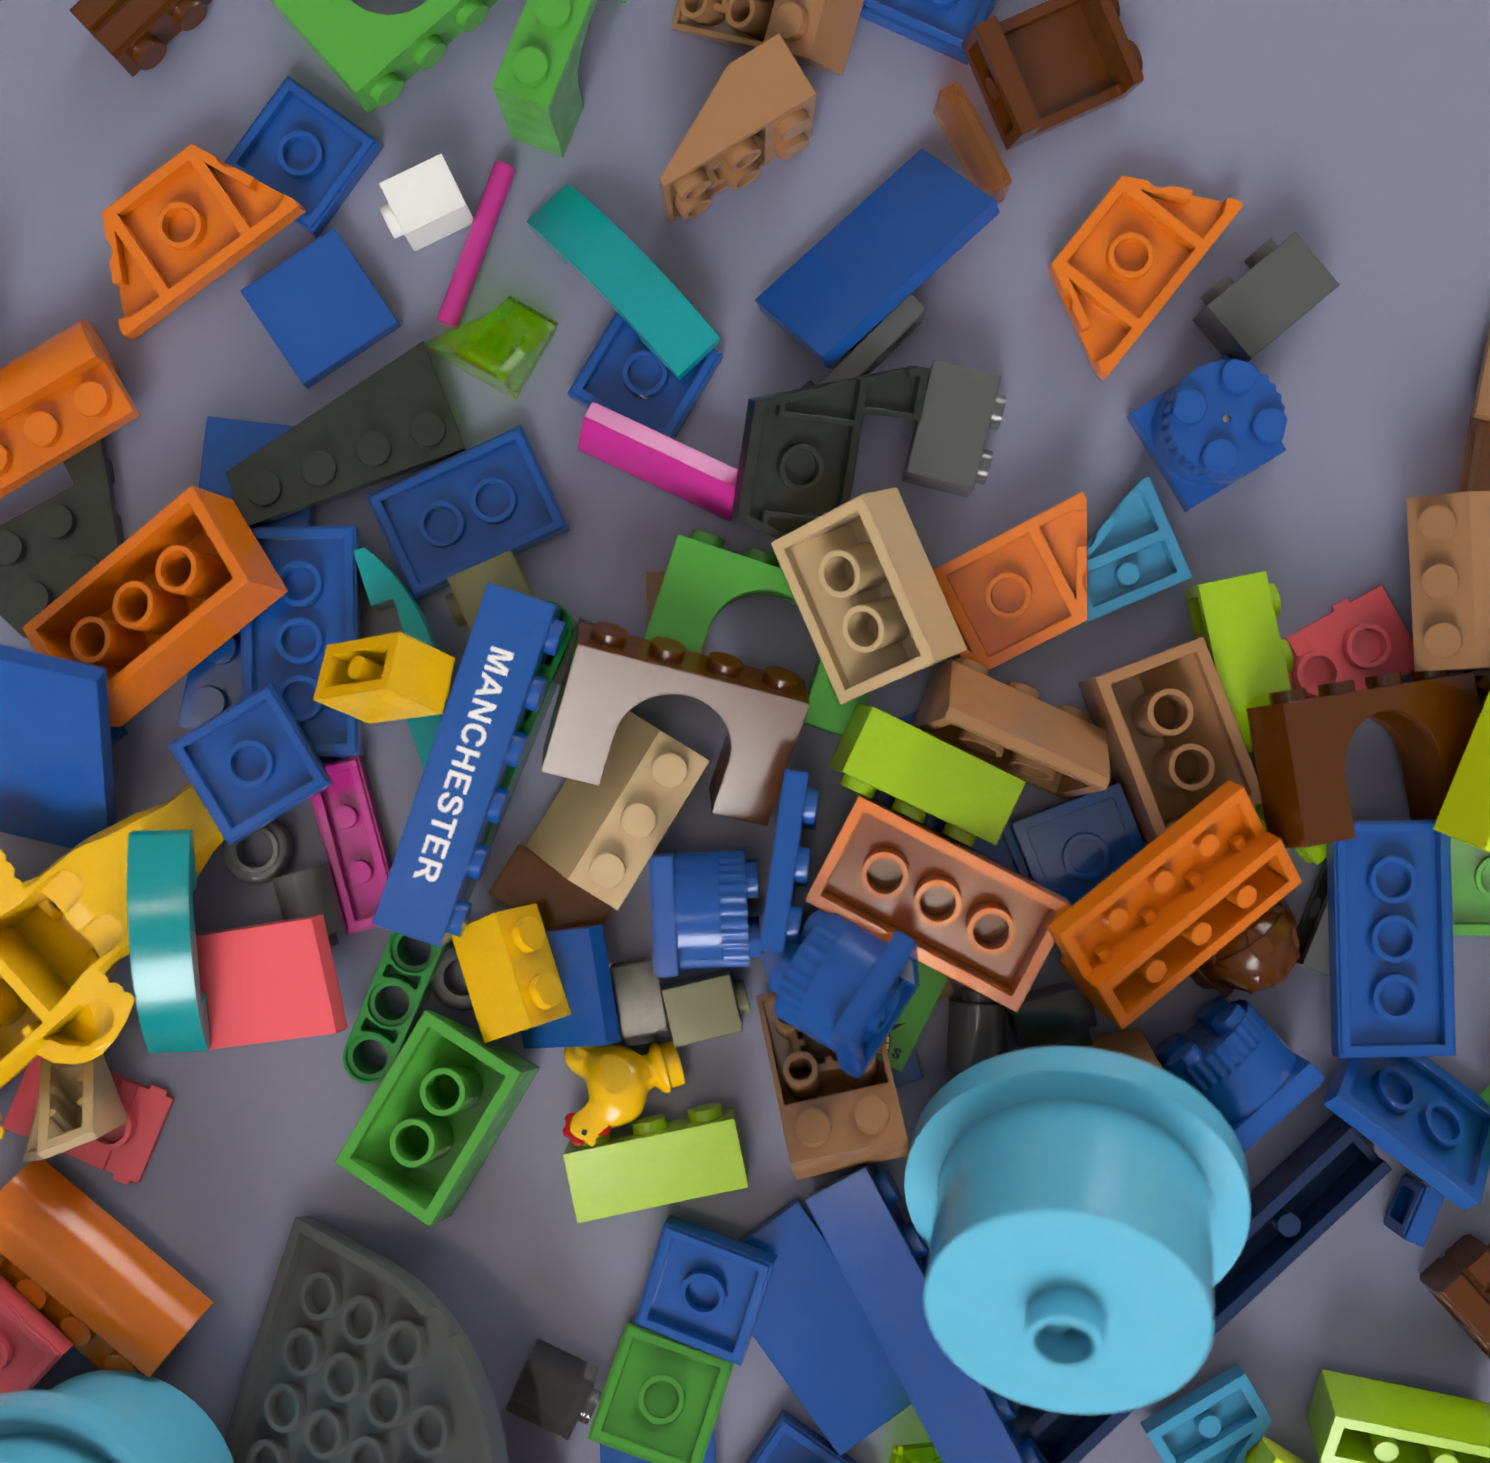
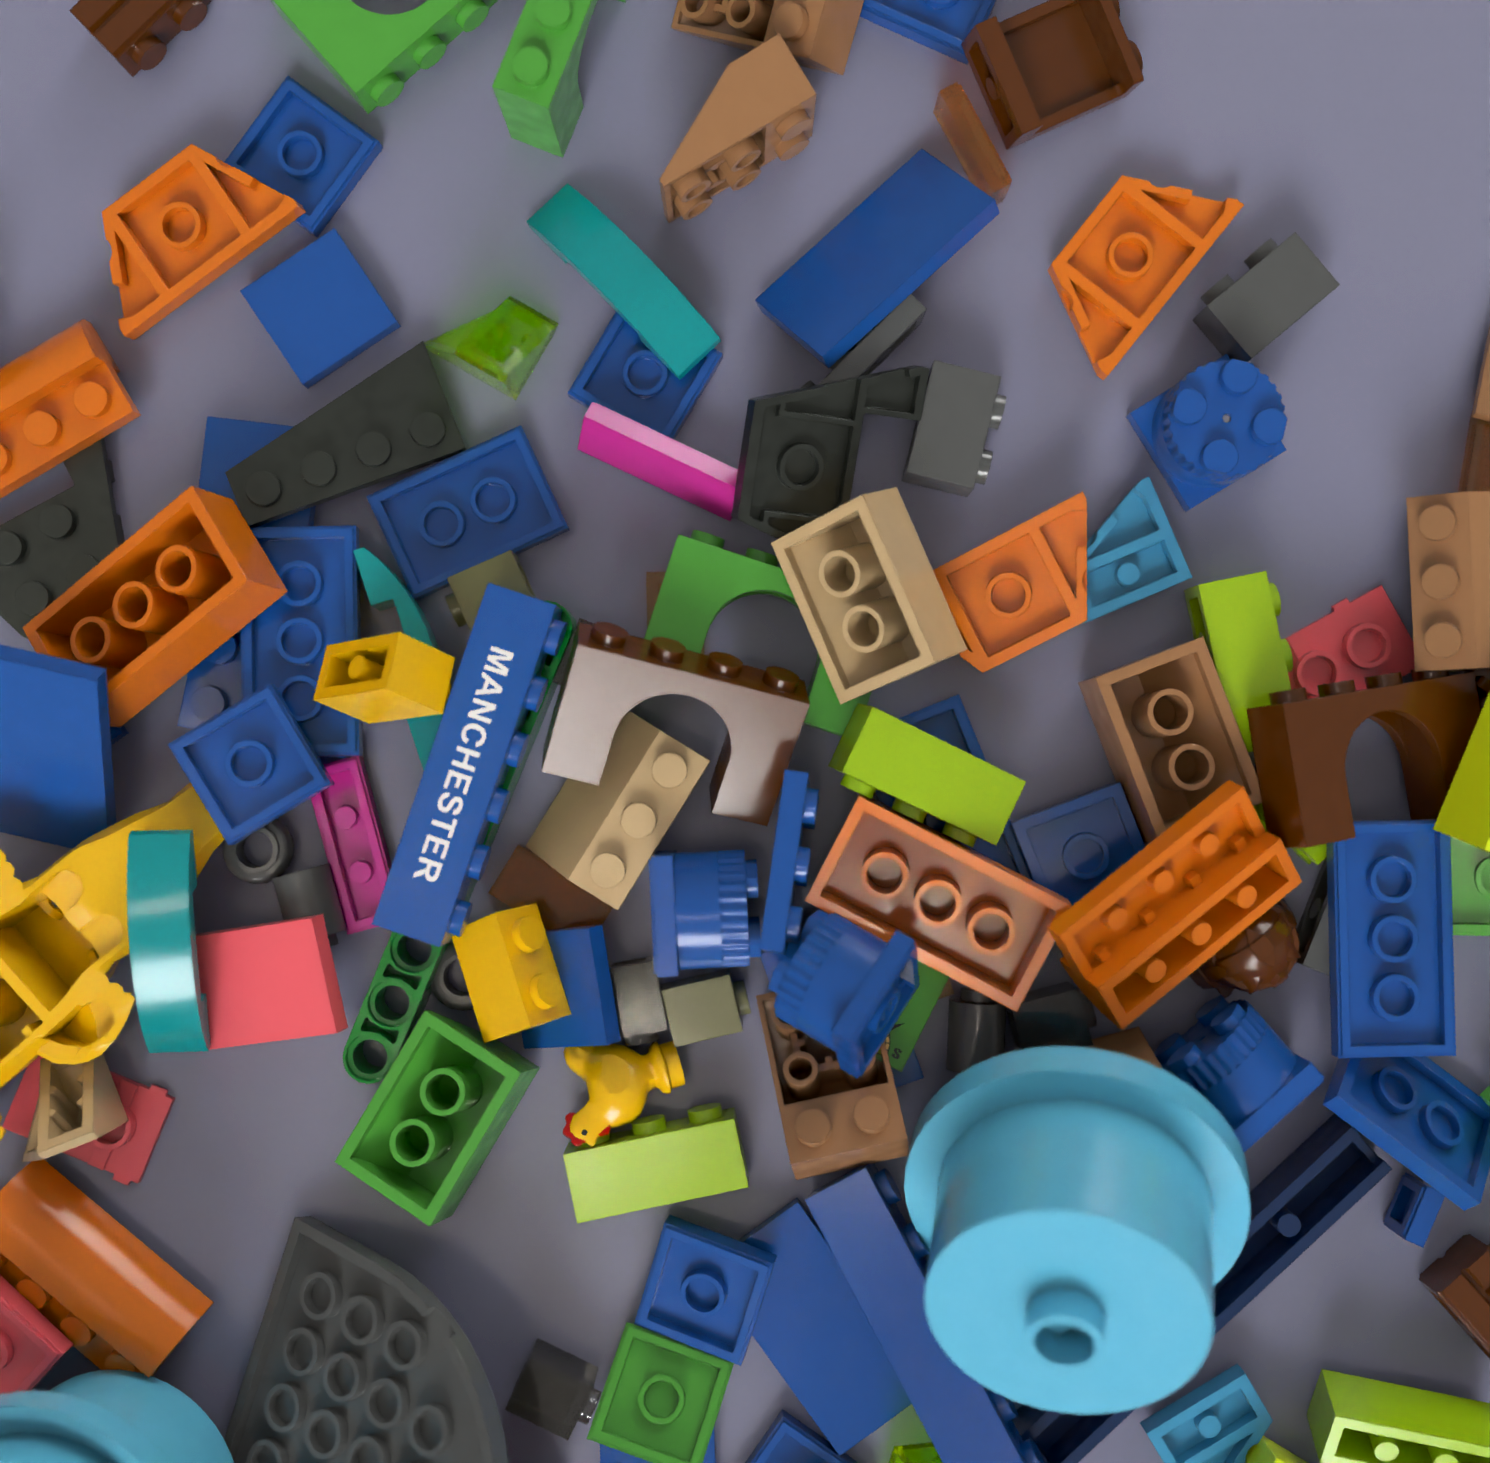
(424, 203): white brick -> none
(476, 245): dark pink bar -> none
(1015, 730): medium nougat slope -> none

